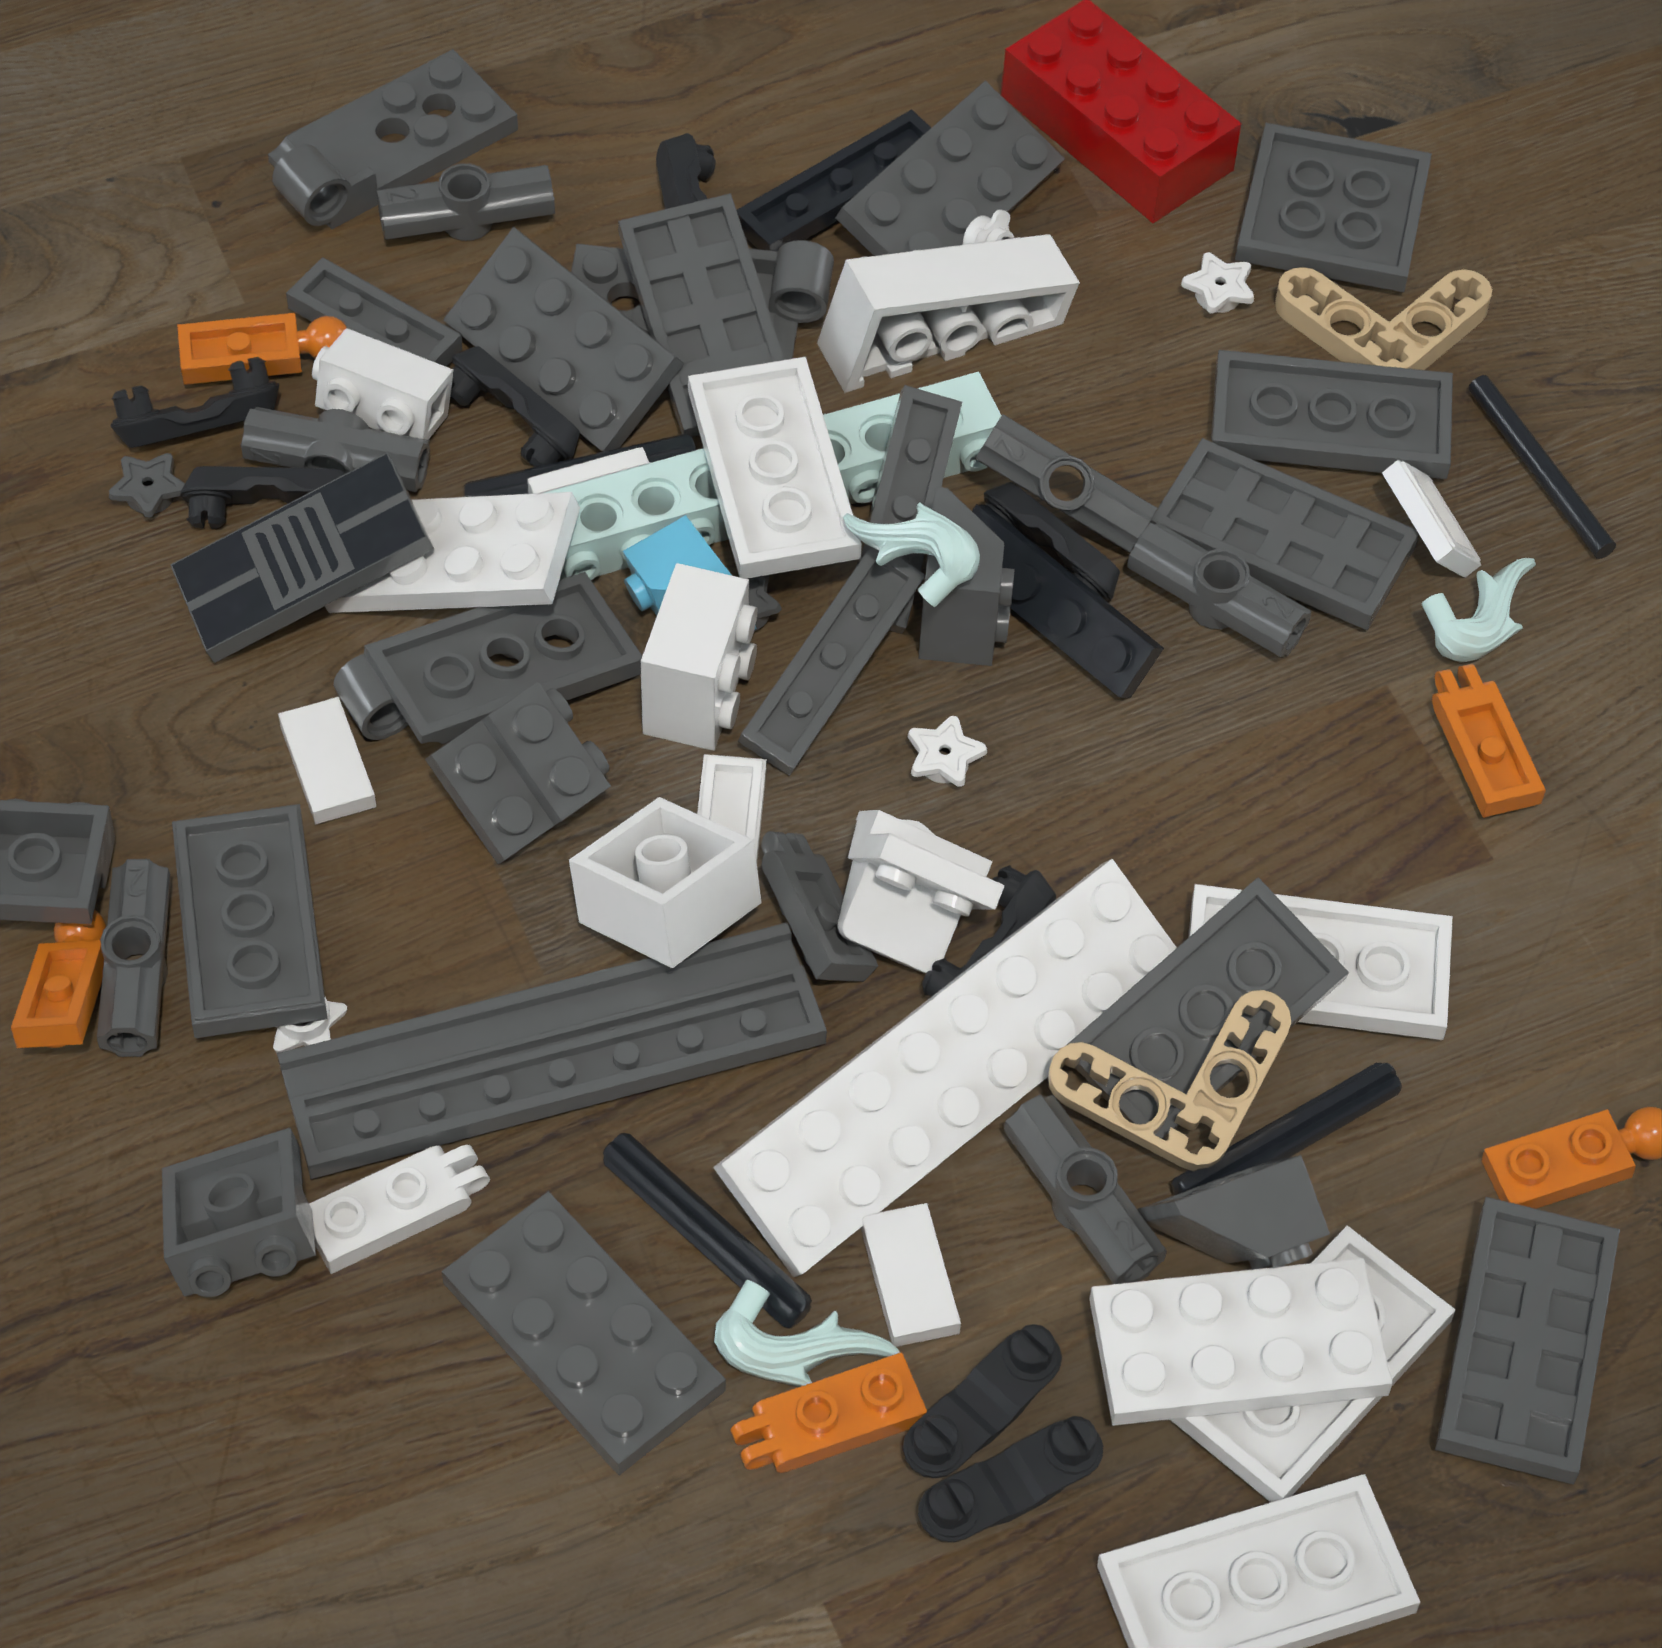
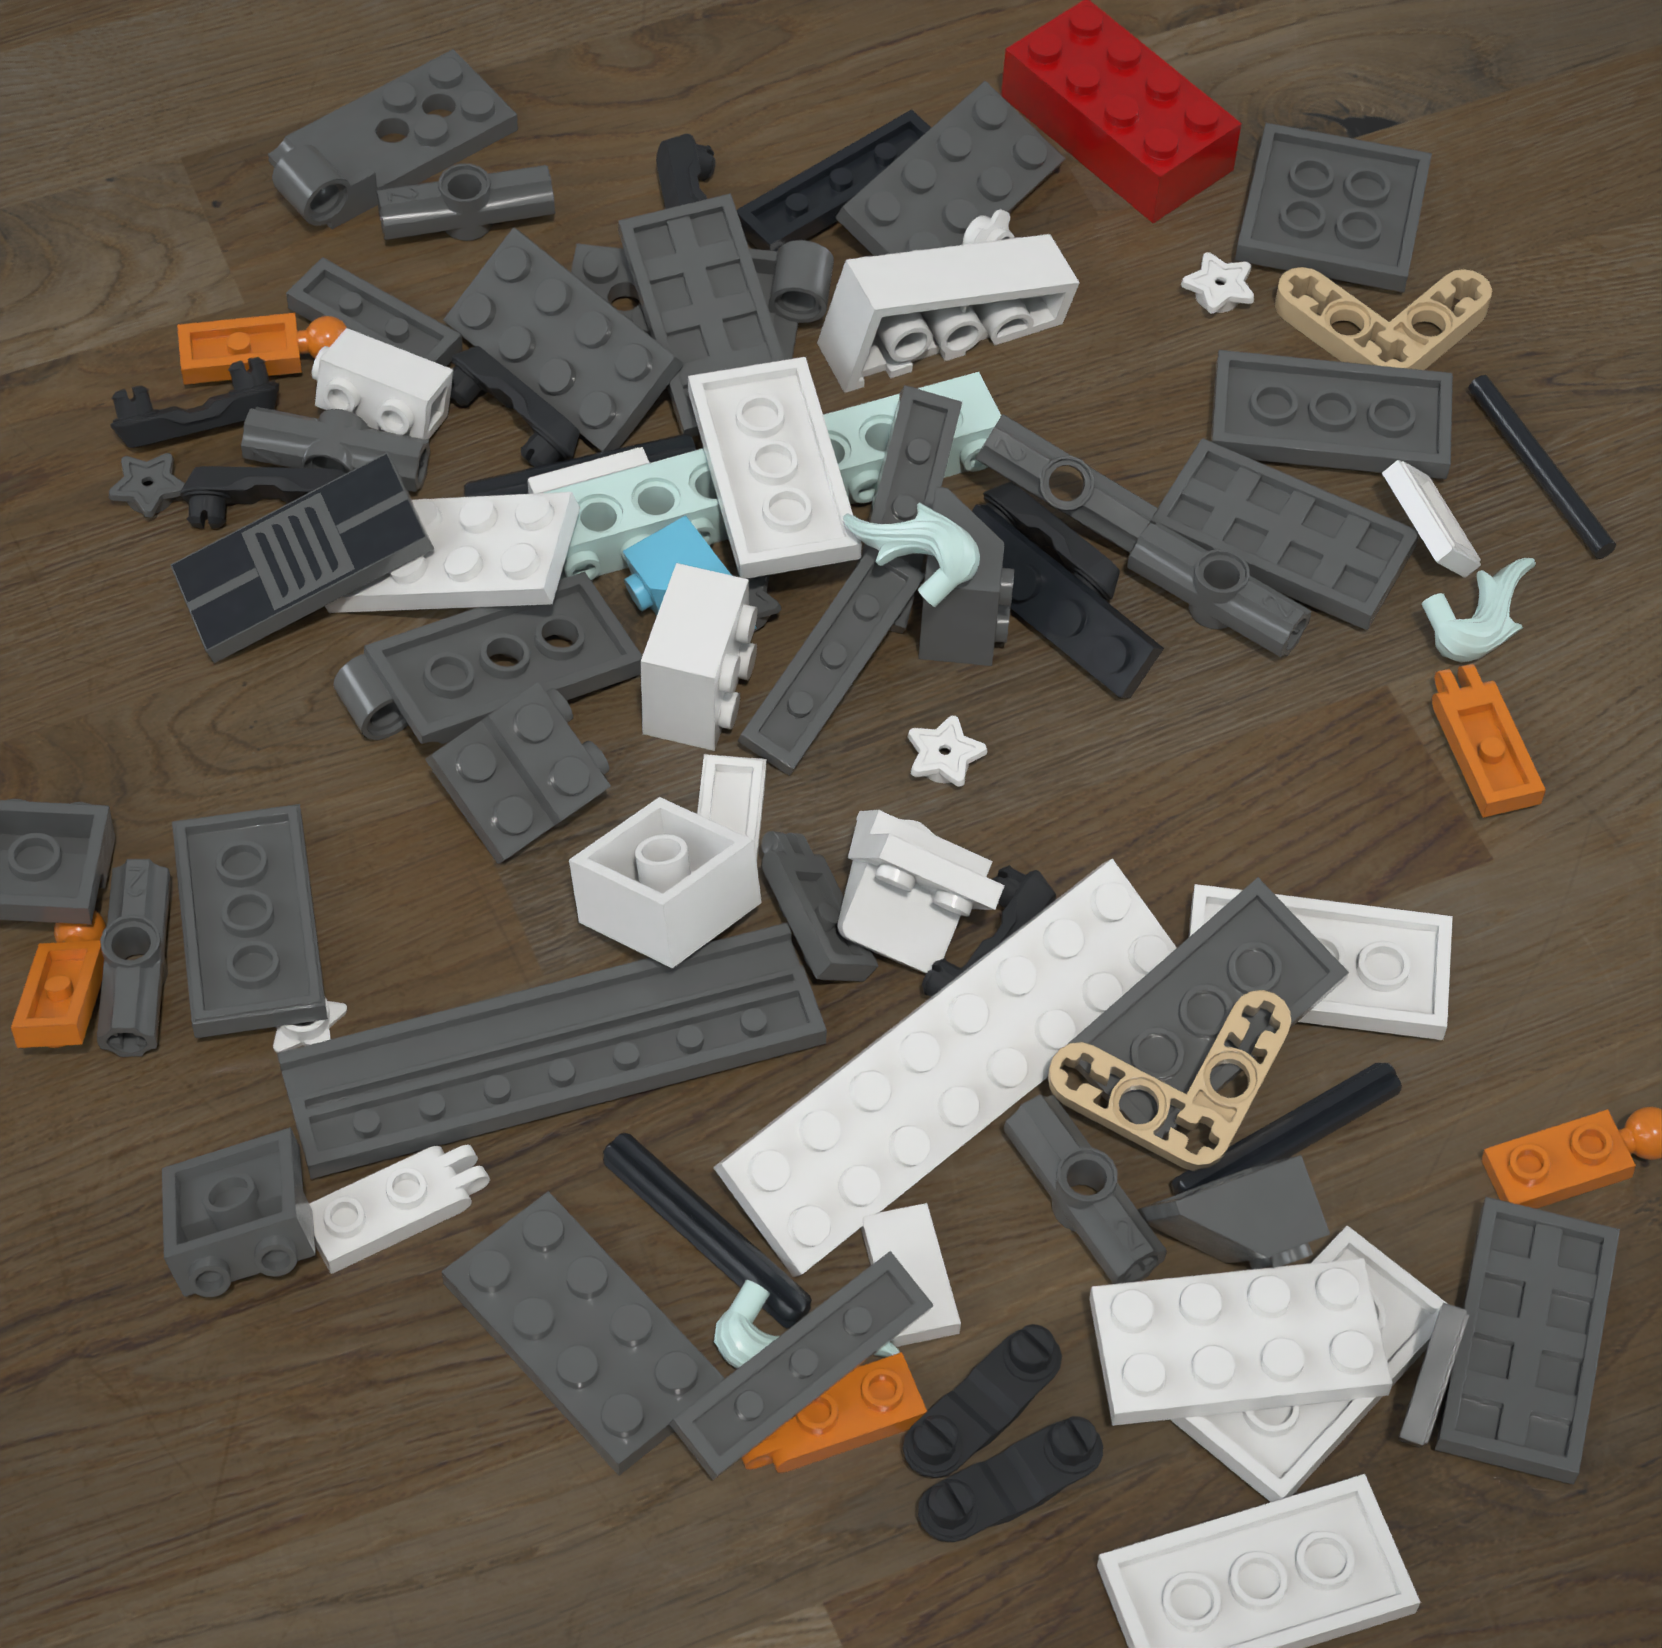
(327, 760): white tile -> none
(801, 1365): none -> dark grey plate
(1433, 1375): none -> tile

